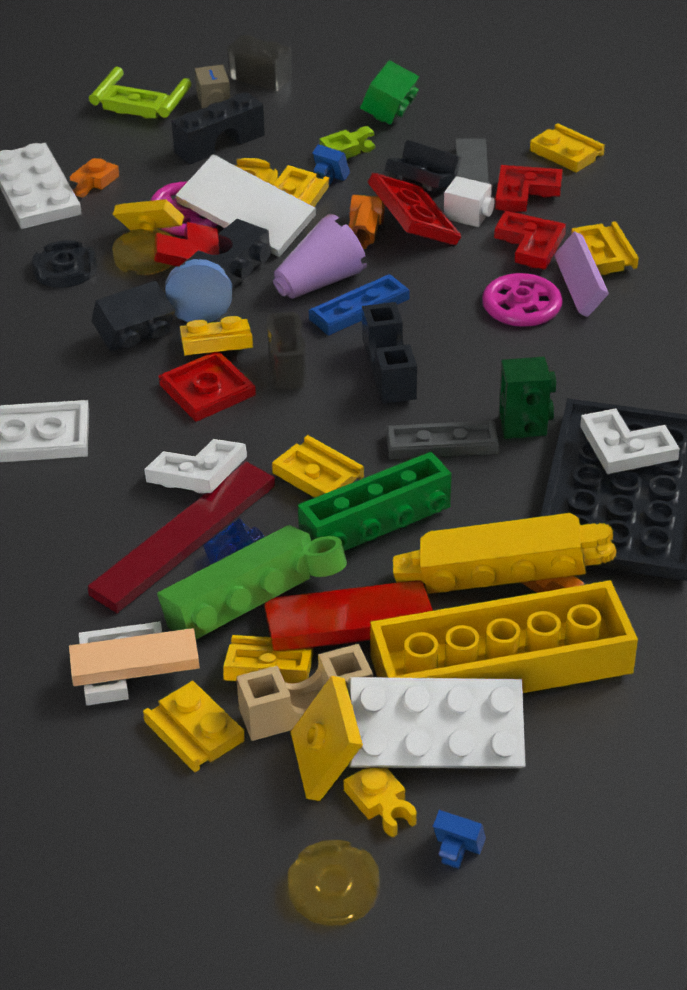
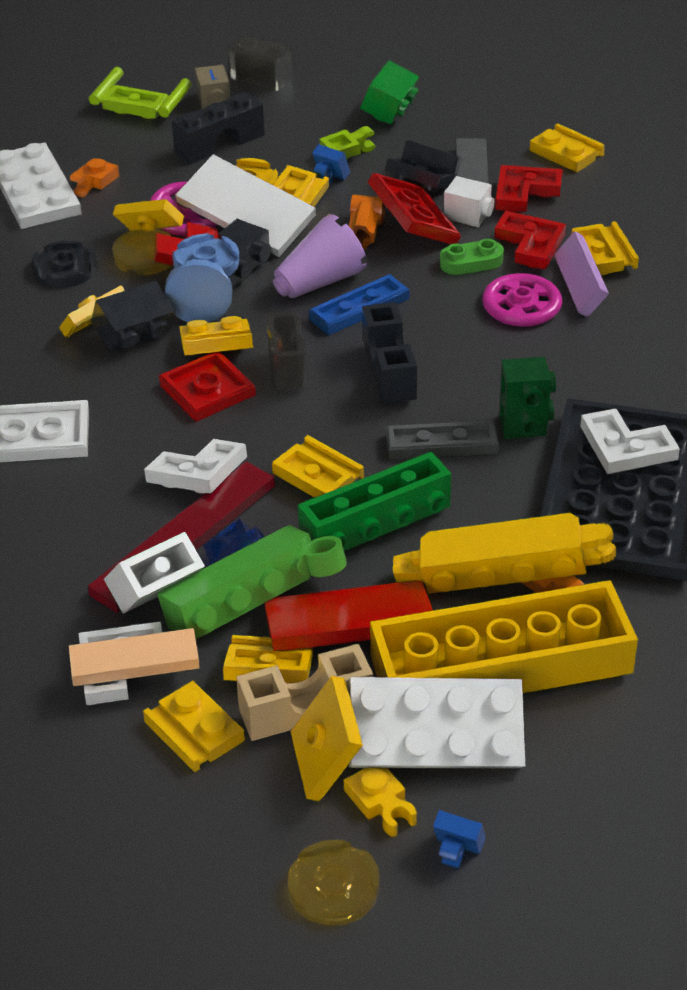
(82, 317): none -> yellow plate
(151, 571): none -> white brick
(205, 247): none -> medium blue tile
(471, 257): none -> bright green plate

